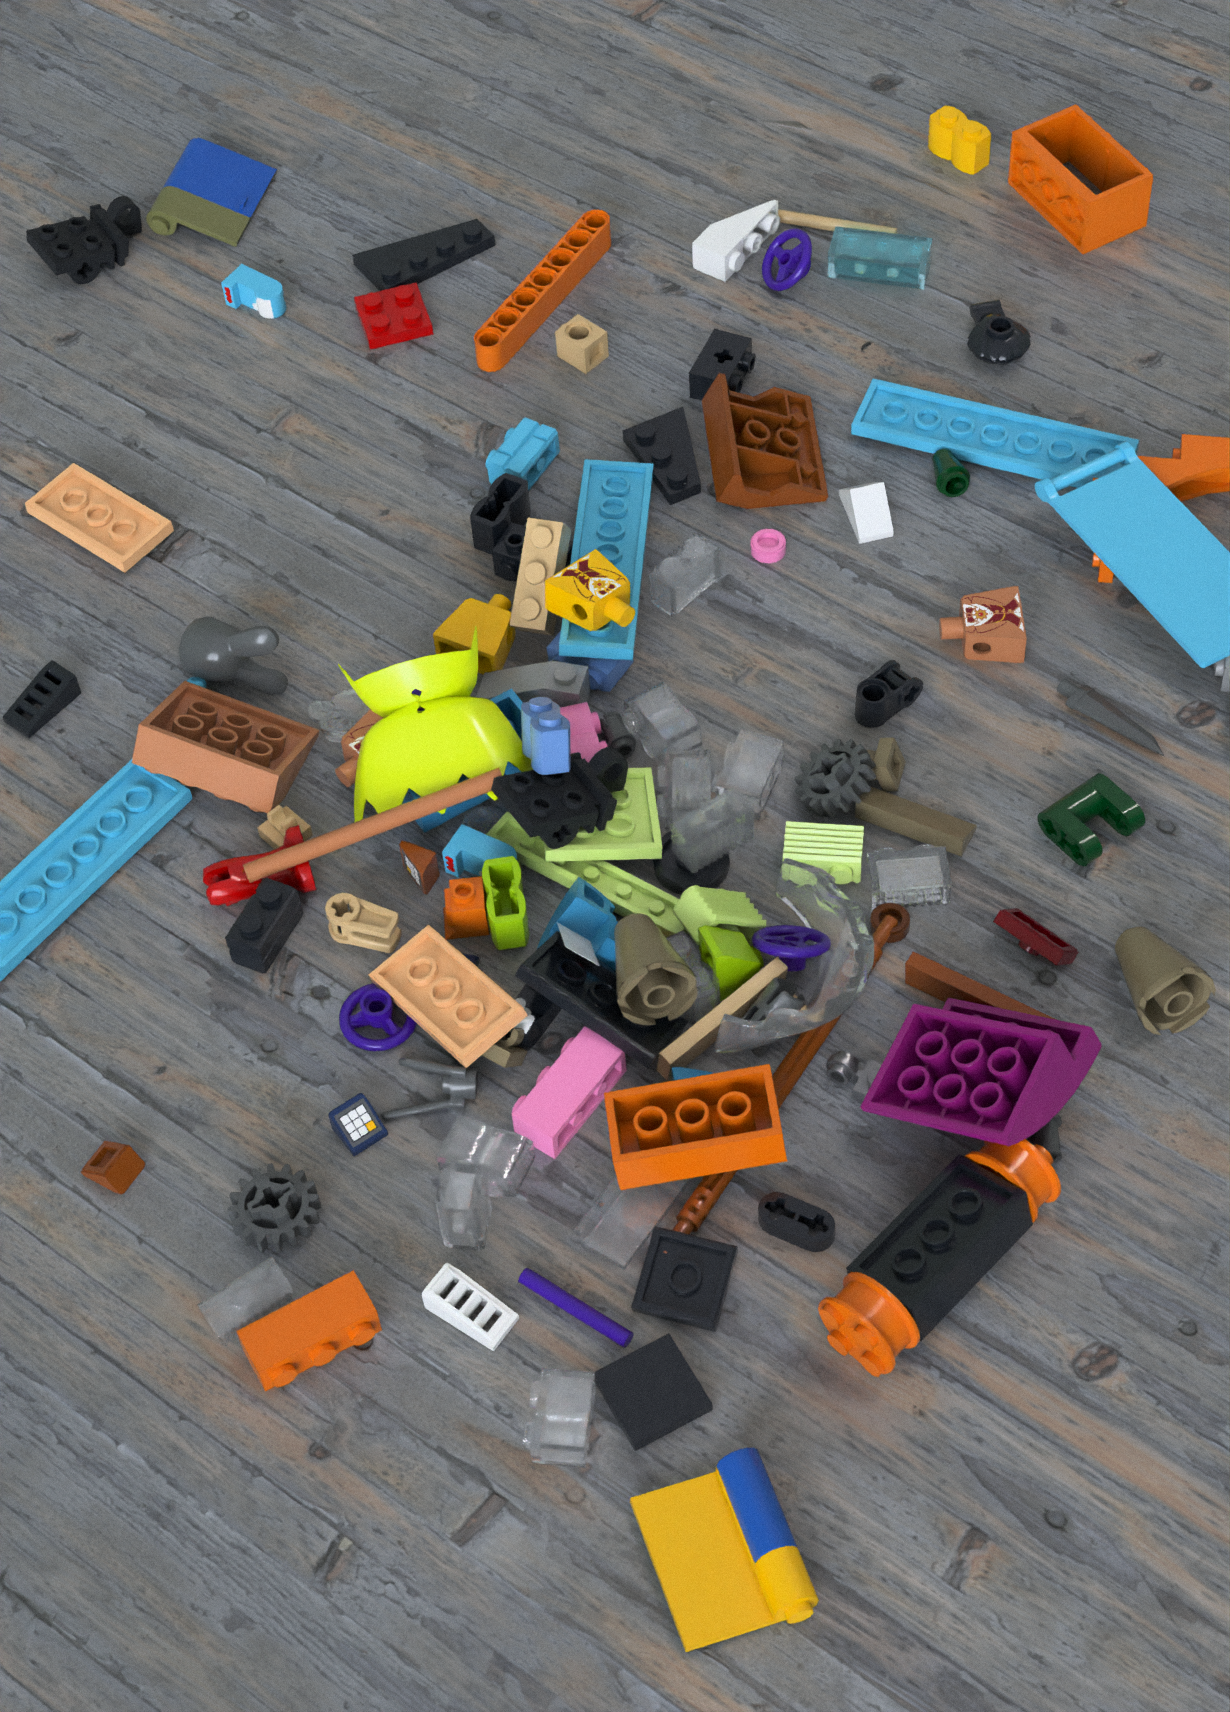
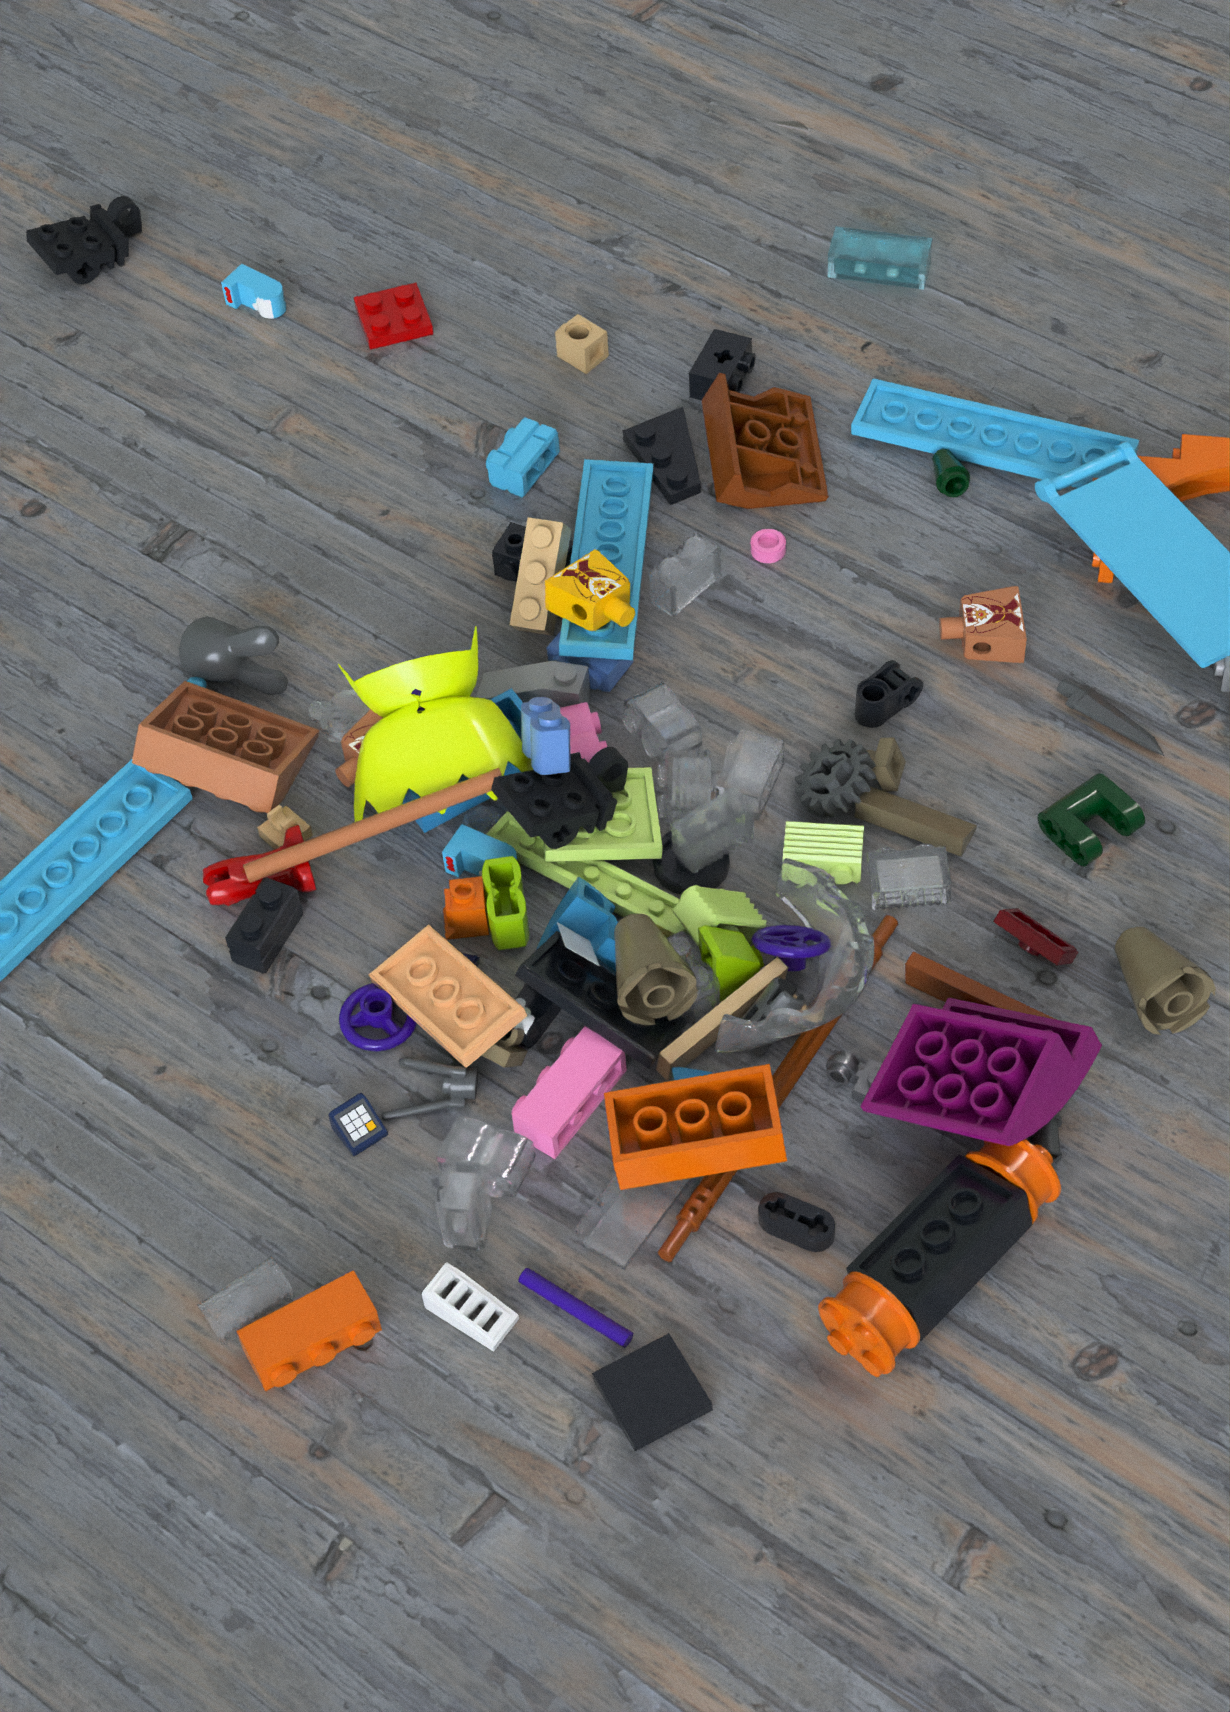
(53, 680): black slope -> none
(99, 517): light nougat plate -> none
(114, 1166): dark orange slope -> none
(211, 192): door -> none
(269, 1205): dark grey gear -> none
(364, 925): tan piece -> none
(420, 865): dark orange slope -> none
(423, 255): black wing -> none
(493, 631): yellow torso -> none
(505, 503): black brick -> none
(542, 290): orange beam -> none
(561, 1418): clear brick -> none
(617, 734): dark grey pin -> none
(687, 1281): black tile -> none
(725, 1552): yellow door -> none
(731, 241): white slope -> none
(792, 263): dark purple piece -> none
(827, 223): tan bar -> none
(868, 511): white slope -> none
(896, 911): reddish brown tile -> none
(959, 139): yellow brick -> none
(995, 336): black animal -> none
(1061, 198): orange hose -> none

